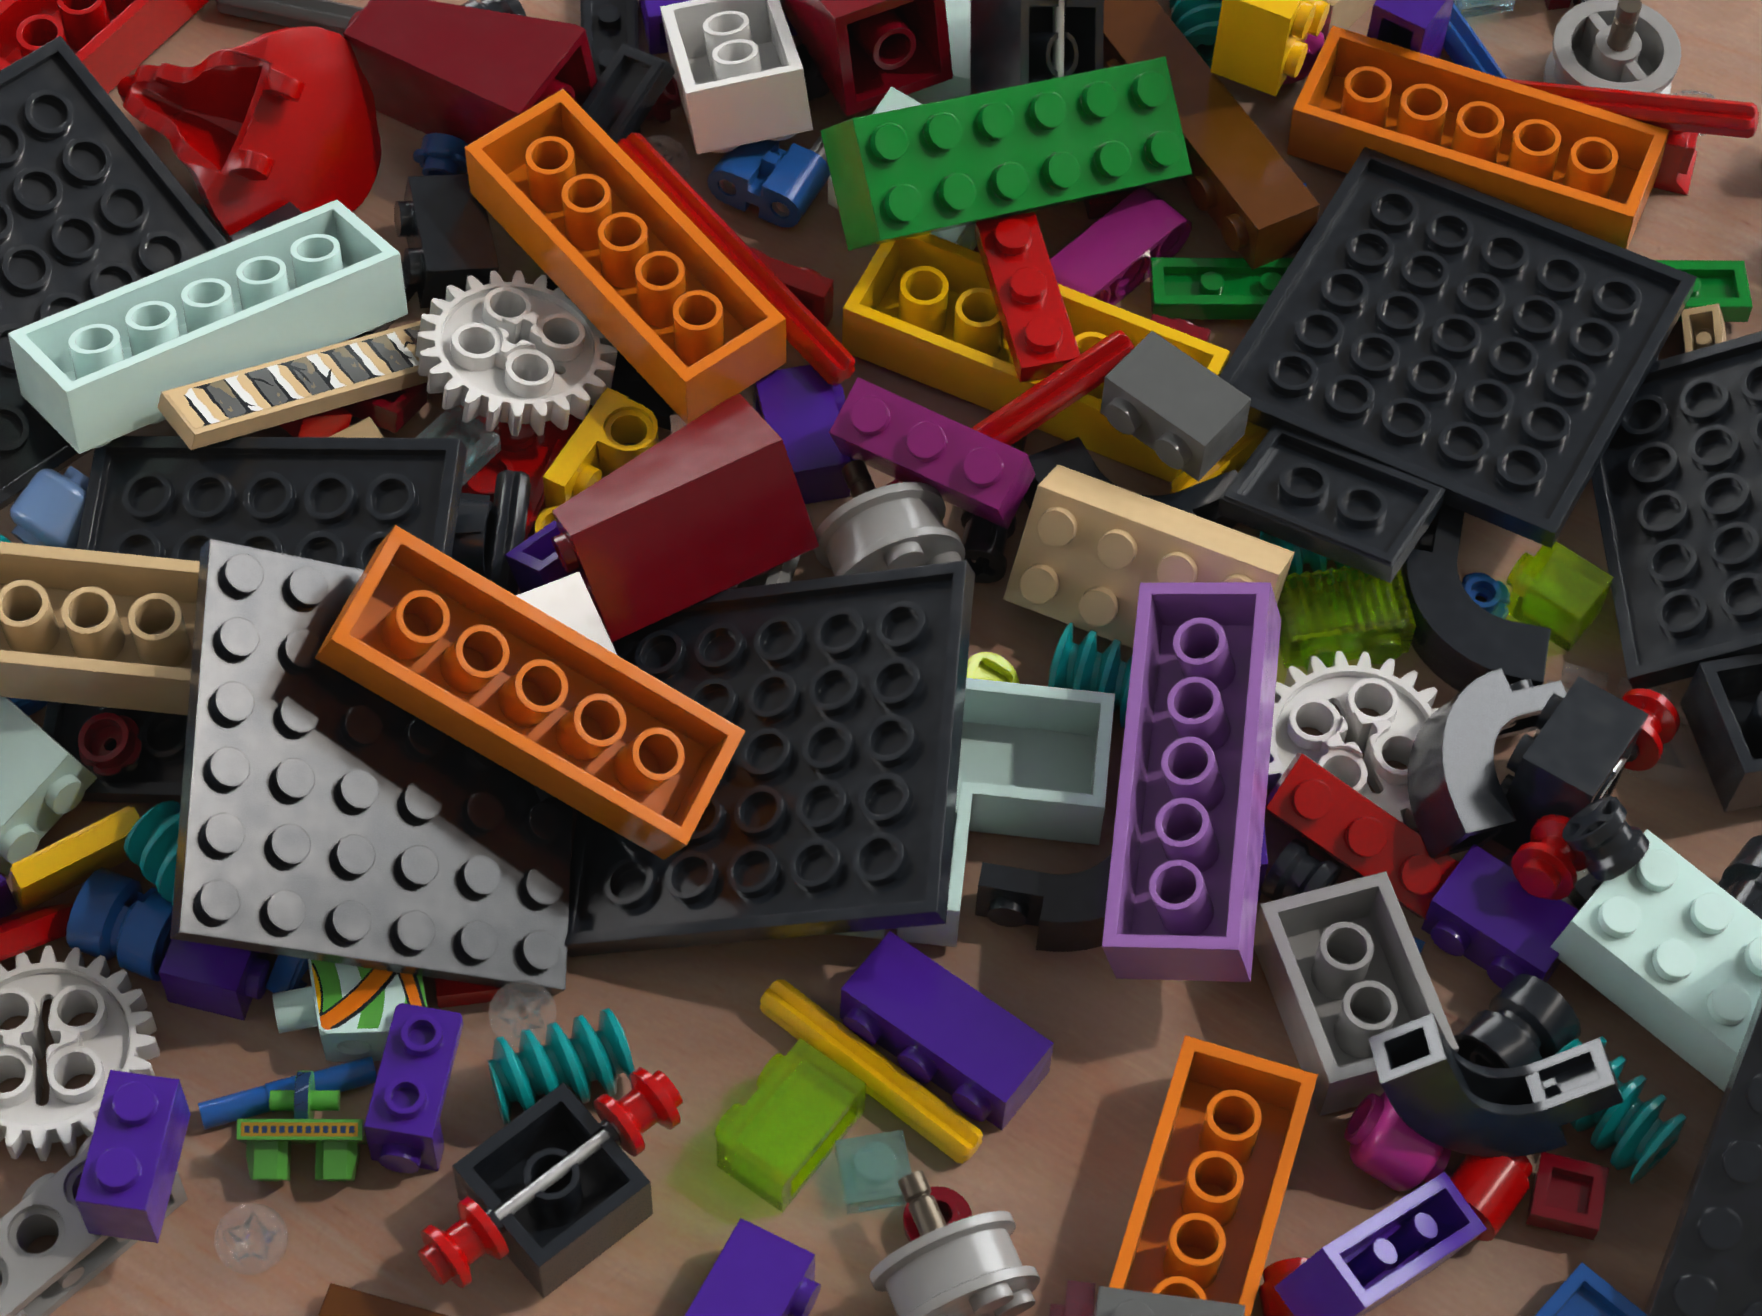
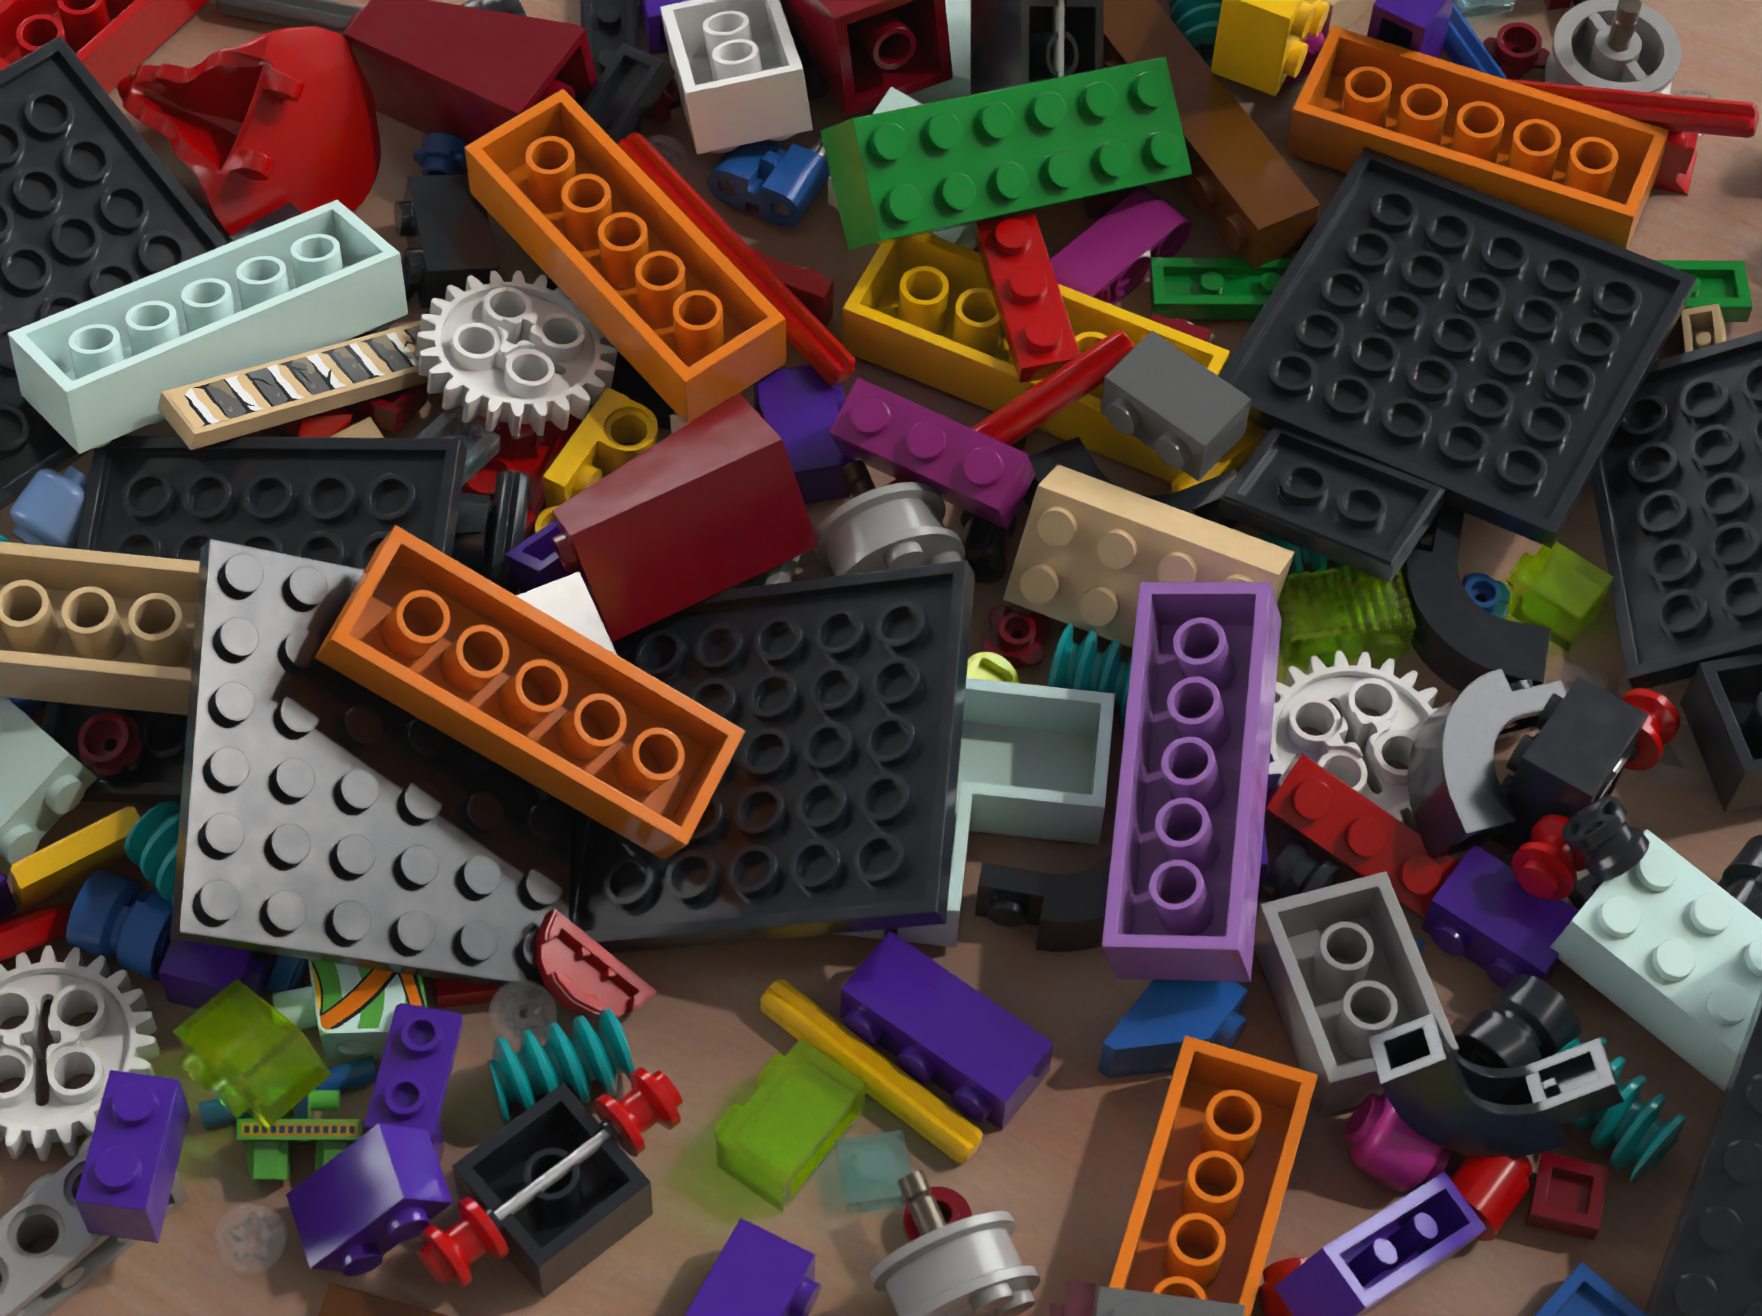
(249, 1055): none -> clear neon green brick
(369, 1199): none -> dark purple brick
(584, 973): none -> tile
(1018, 652): none -> dark red plate
(1156, 1025): none -> blue slope
(1517, 49): none -> dark red plate

